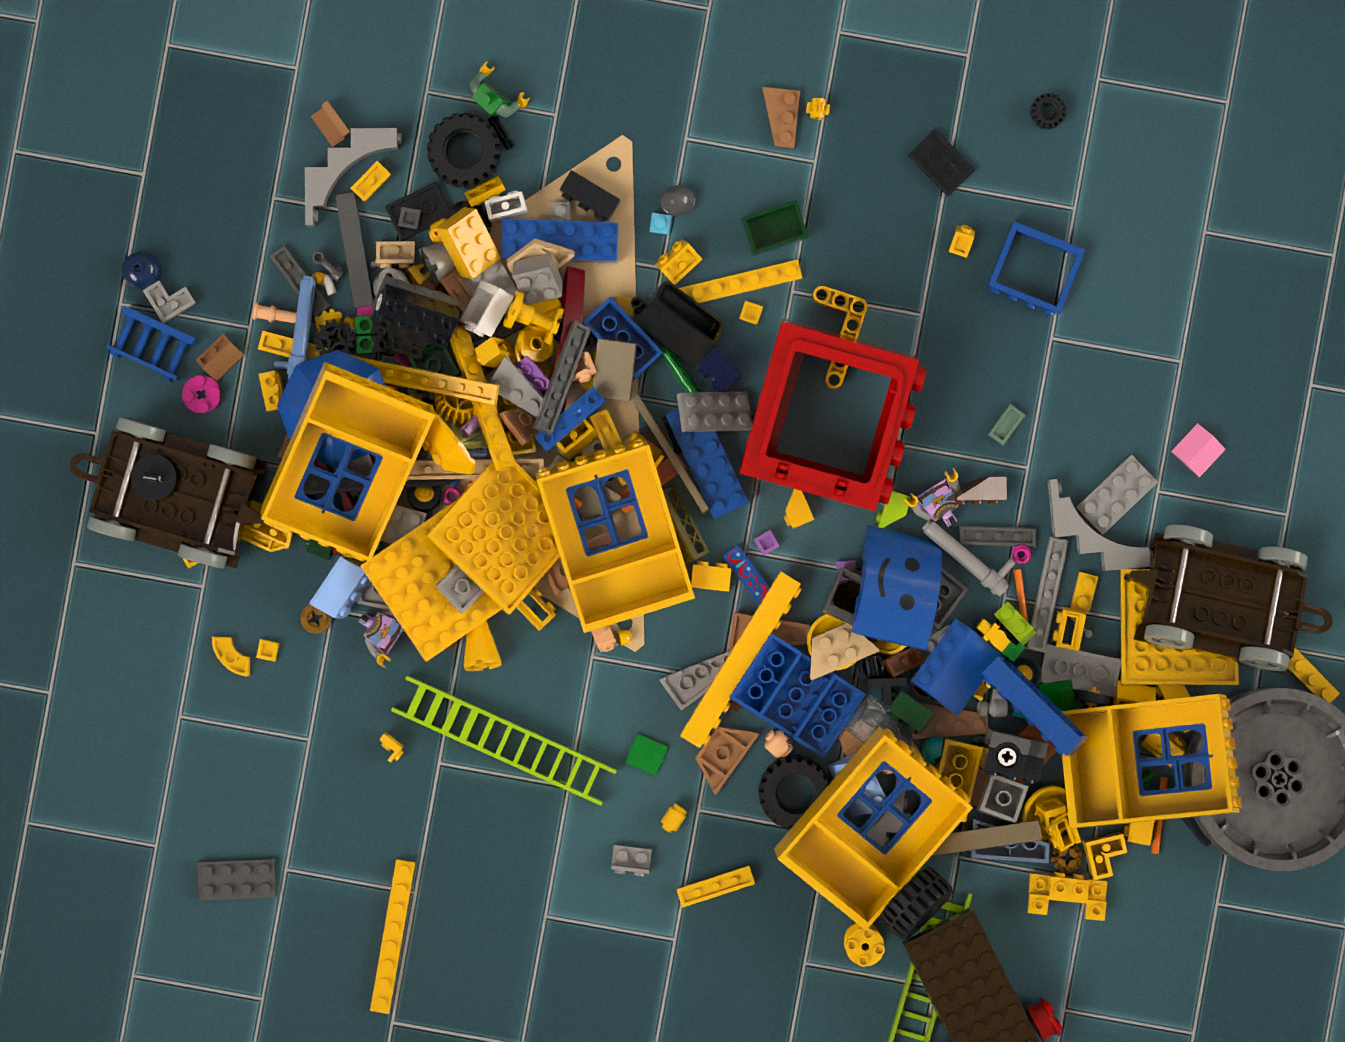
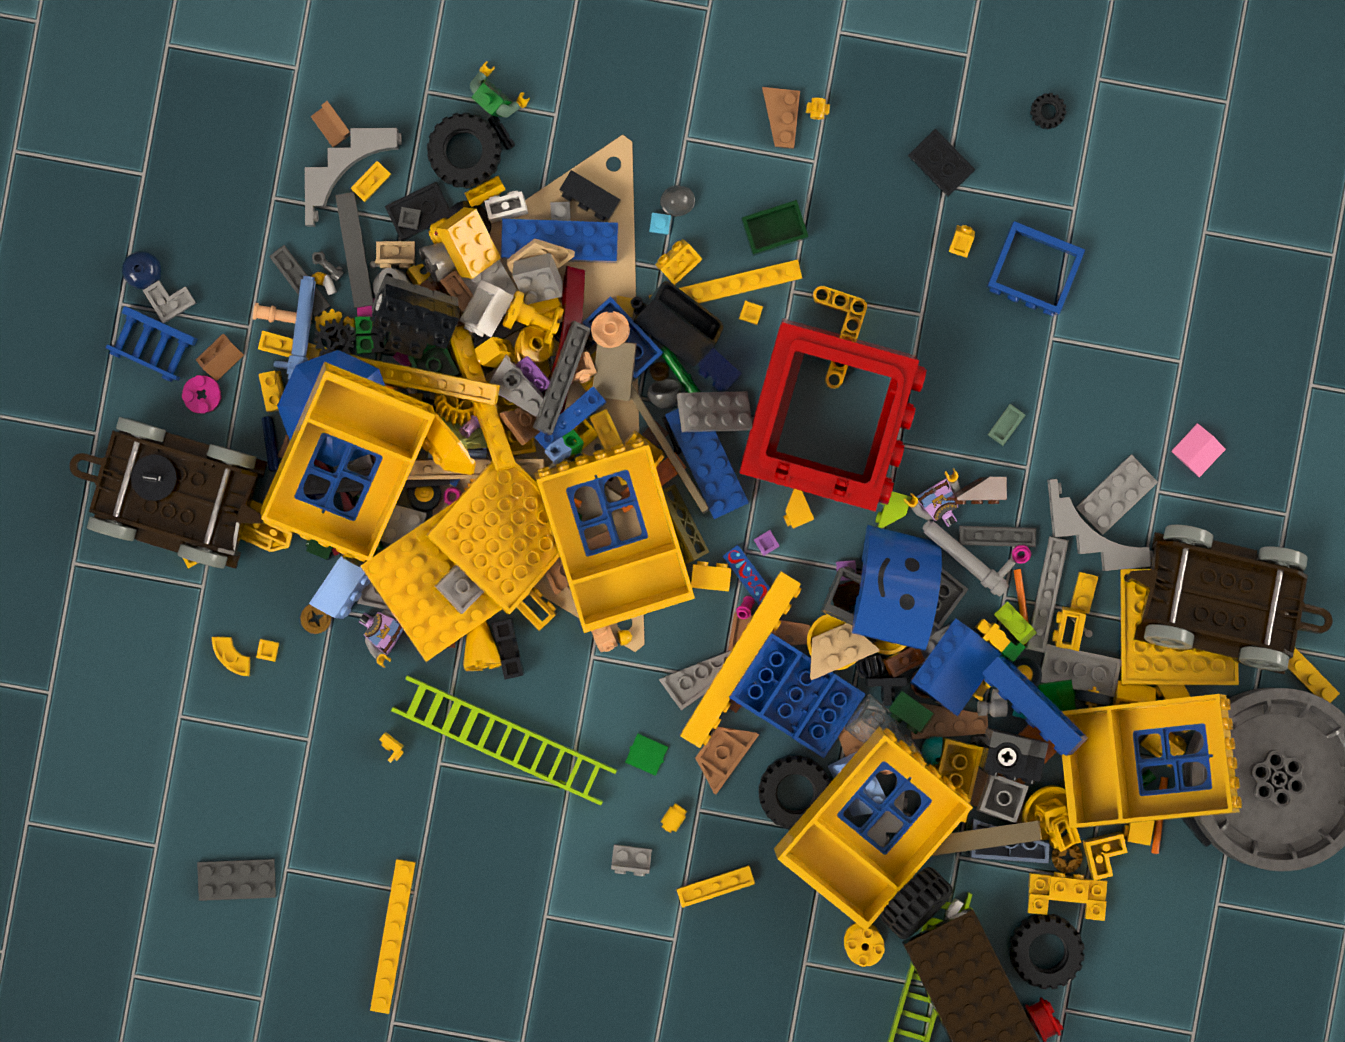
(270, 443): none -> dark blue axle
(508, 648): none -> black arch
(517, 376): none -> dark grey bush
(564, 447): none -> leg
(610, 329): none -> light nougat tile
(659, 371): none -> dark brown tile
(664, 393): none -> dark grey hat
(744, 610): none -> dark pink pin
(778, 743): light nougat head -> none
(954, 908): none -> white tile
(1064, 969): none -> black tyre

